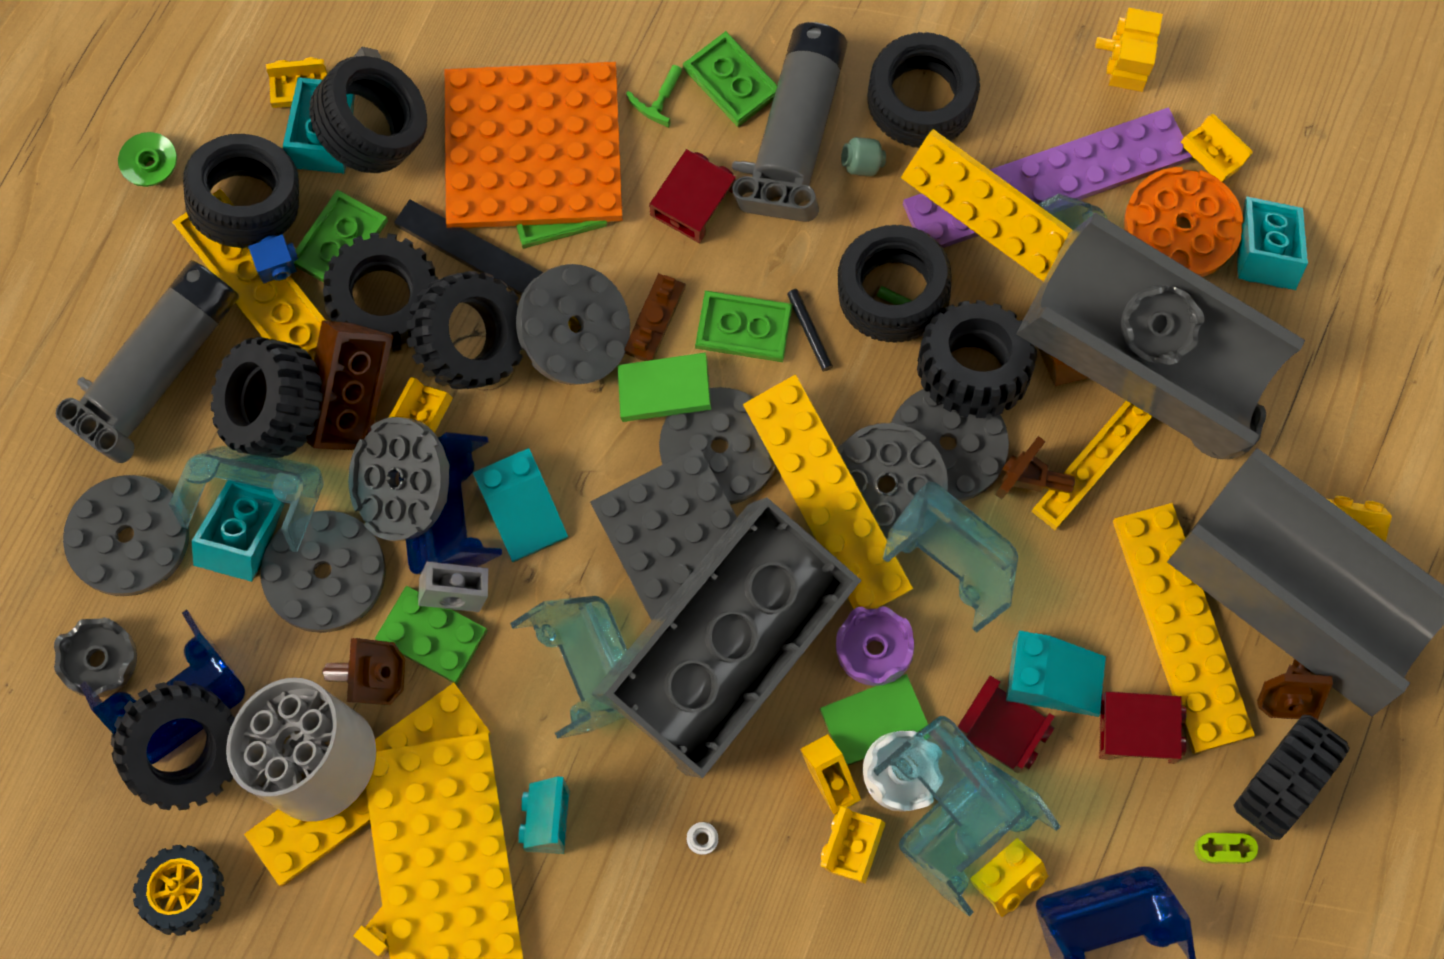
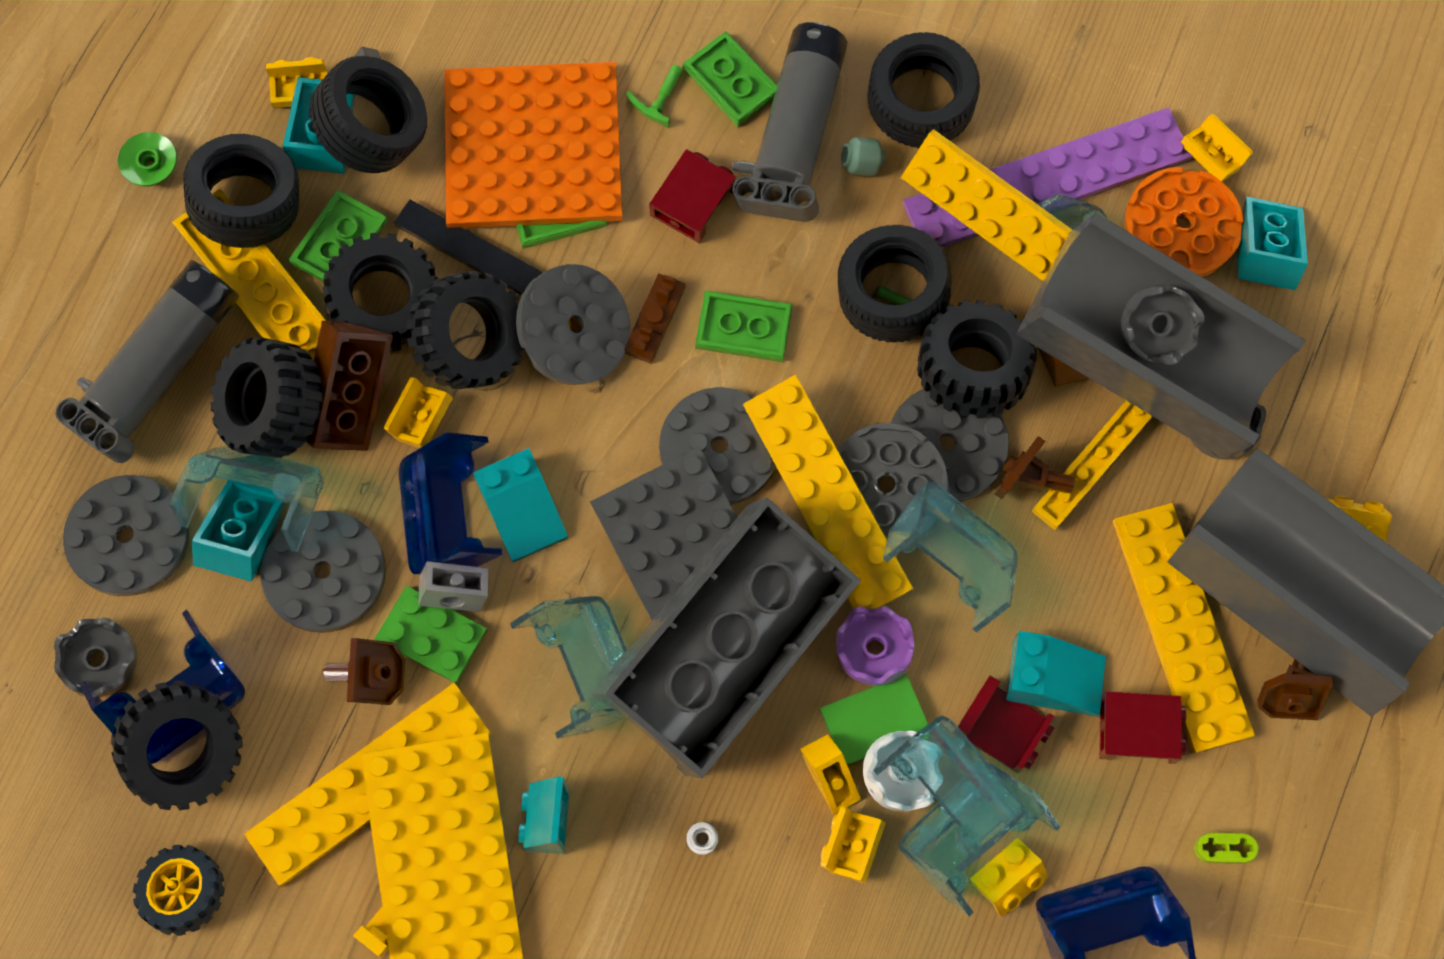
(274, 258): blue brick -> none
(275, 769): light grey wheel -> none
(416, 503): dark grey plate -> none
(664, 387): bright green tile -> none
(810, 330): black bar -> none
(1132, 49): yellow brick -> none
(1291, 777): black tyre -> none

